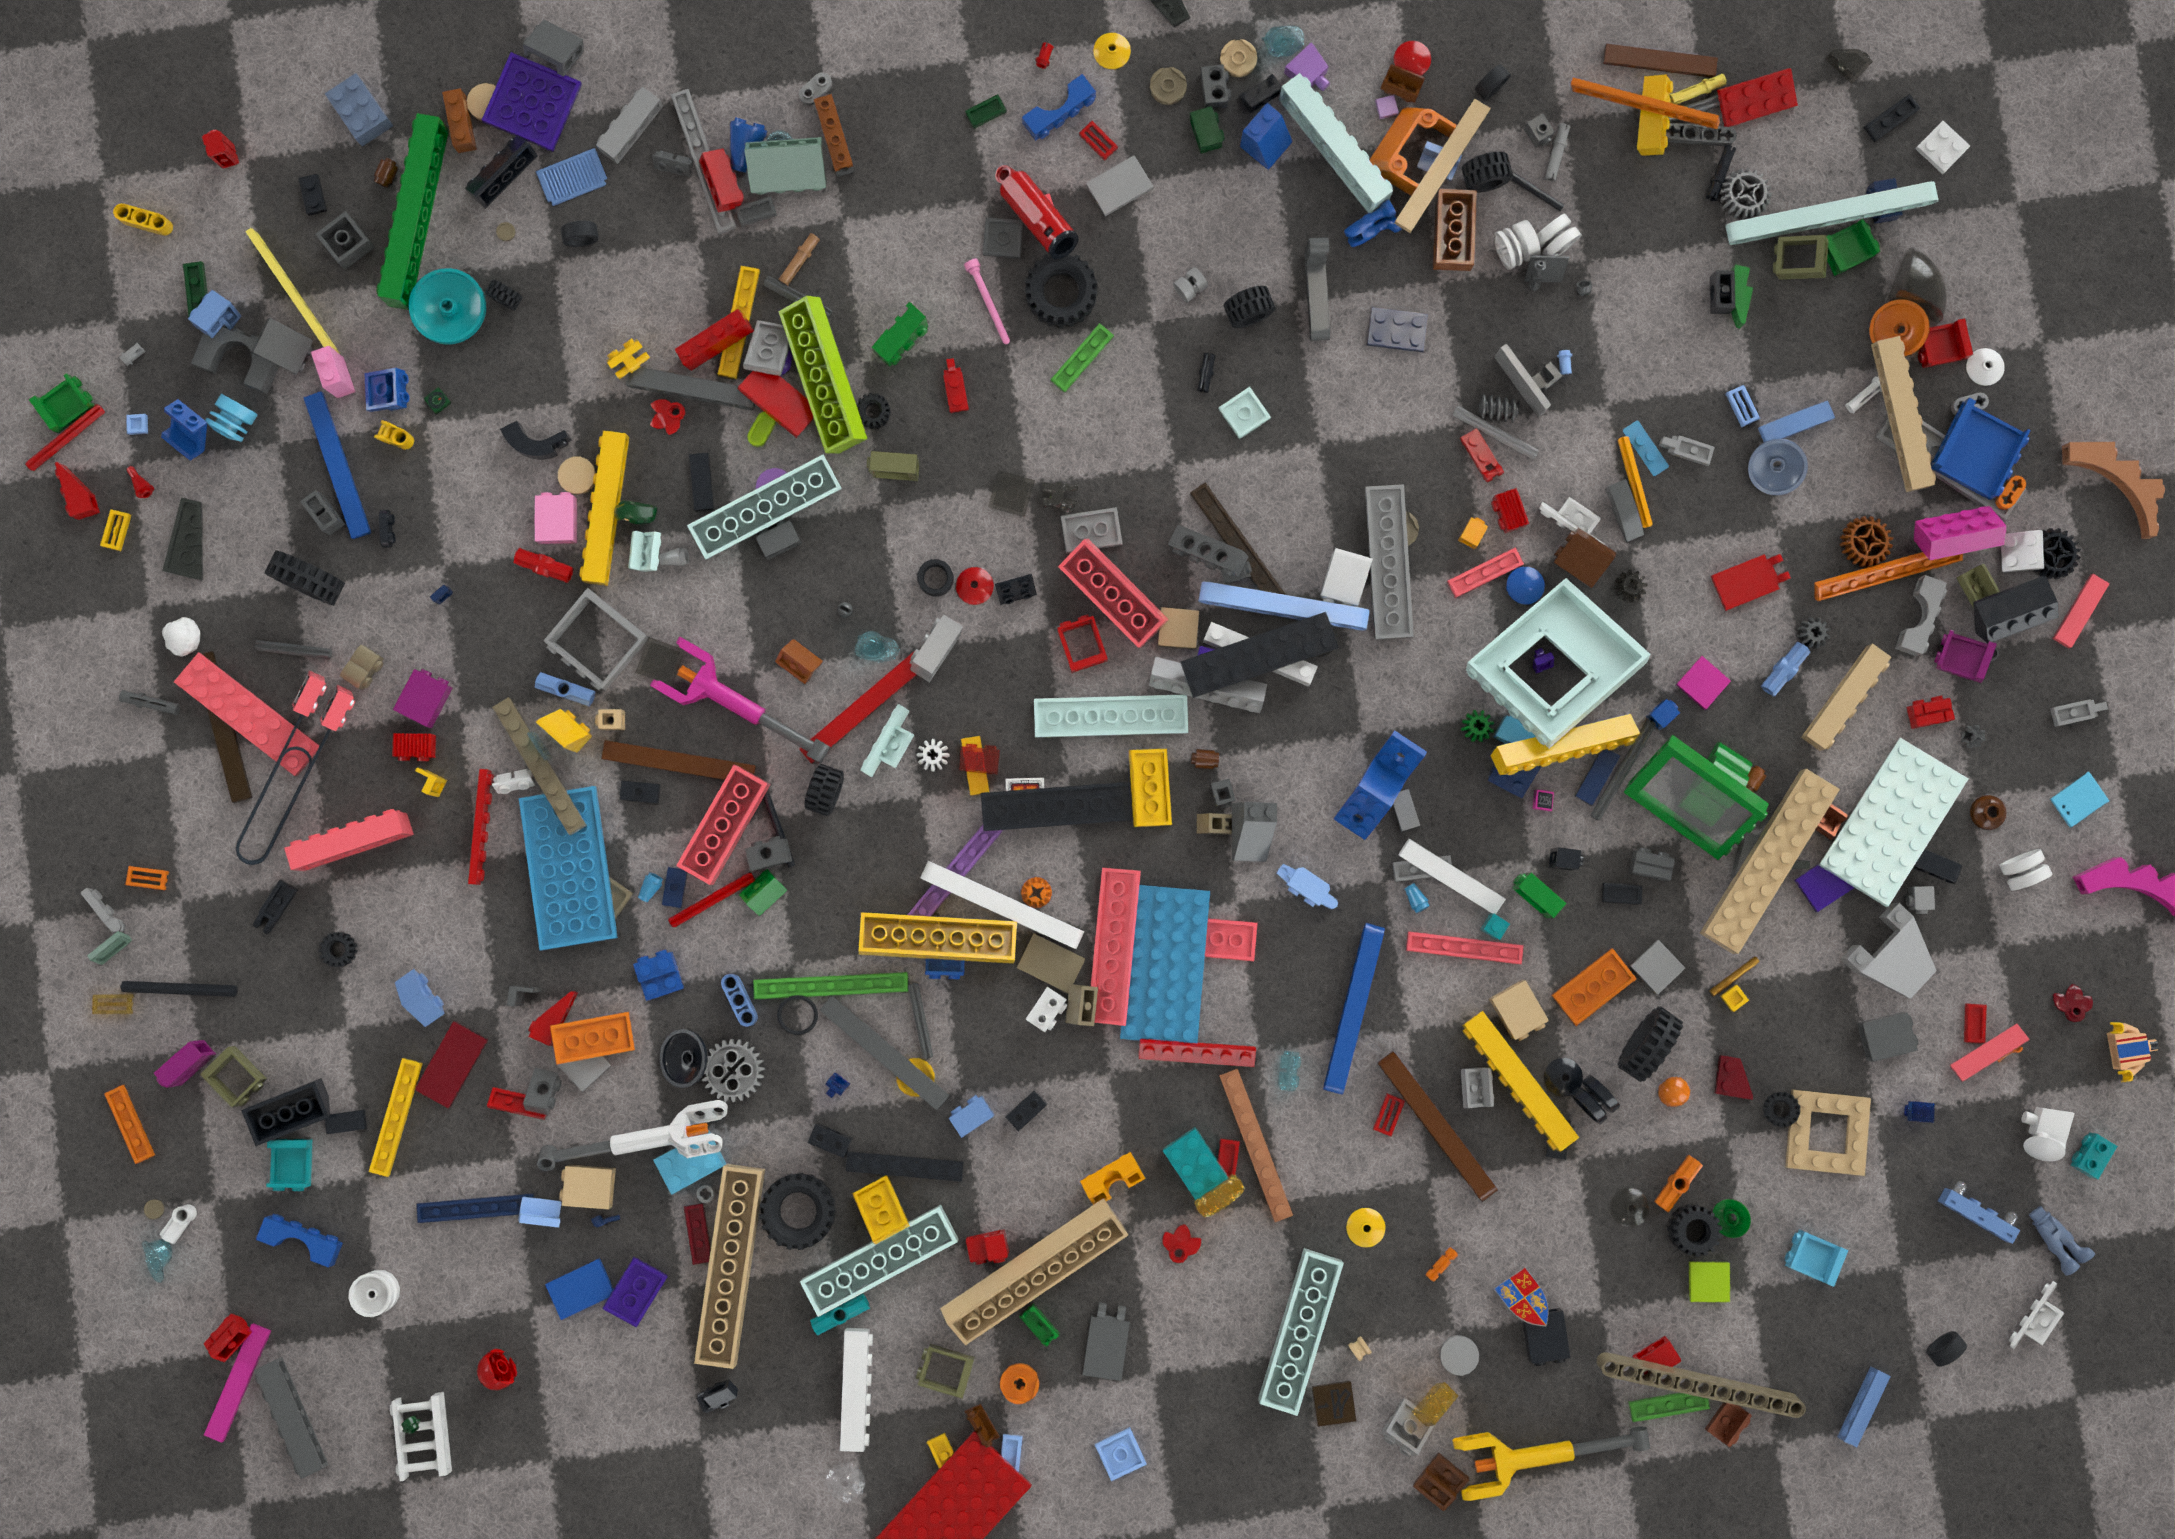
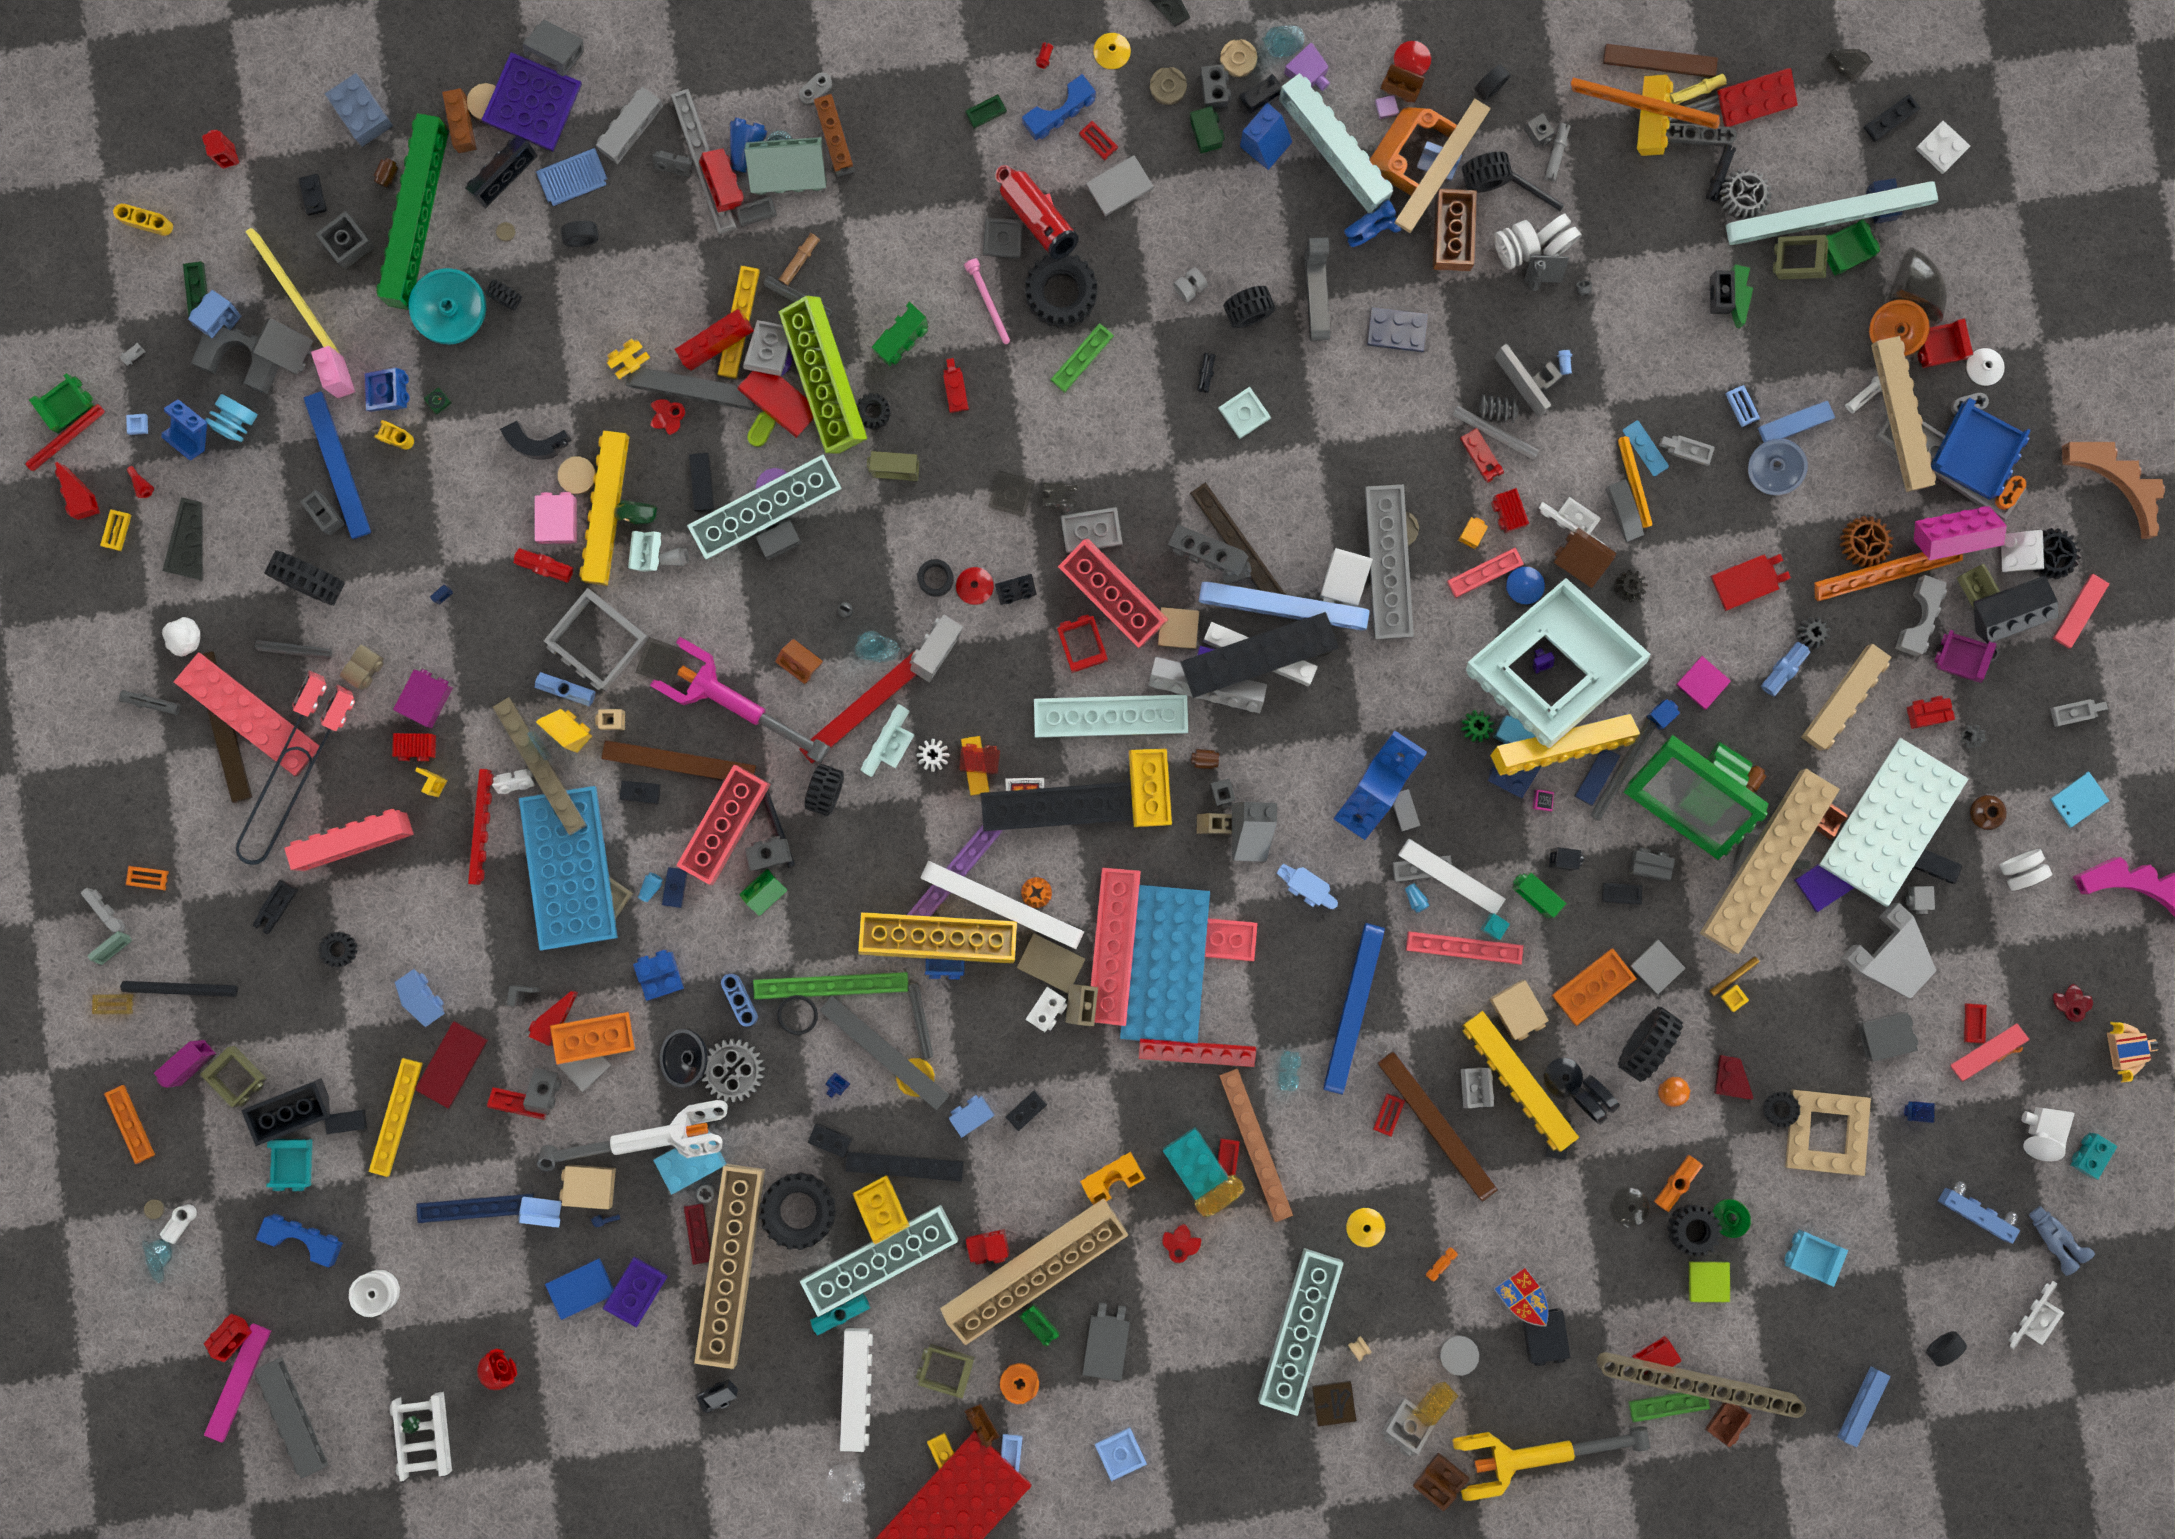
(386, 520): black plate -> none
(711, 900): red axle -> none

